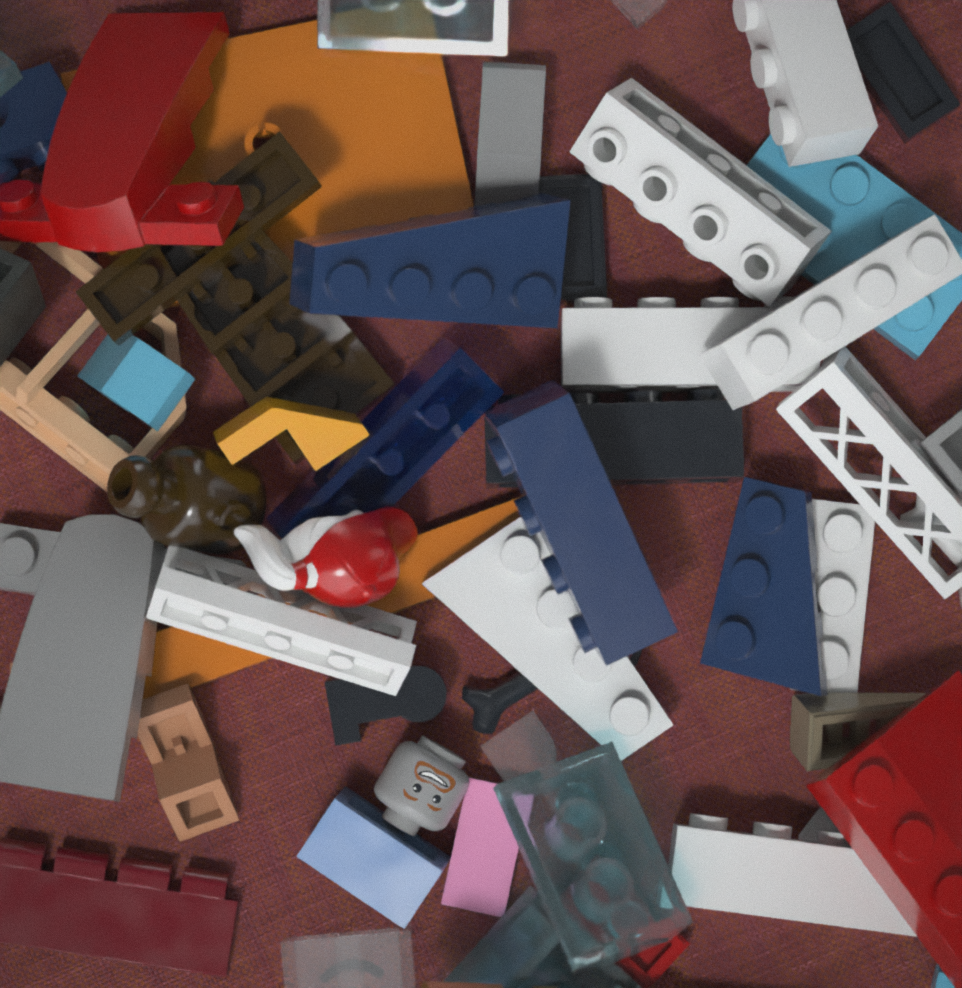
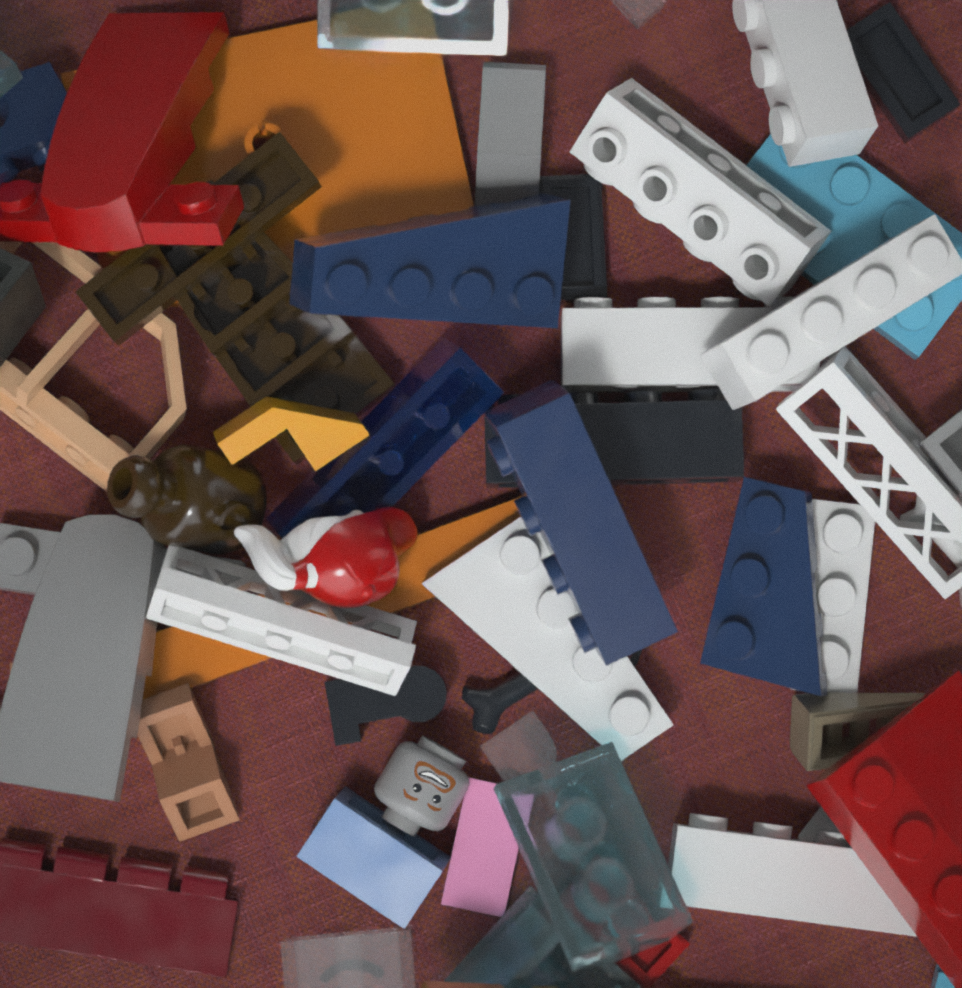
(137, 379): medium azure slope -> none

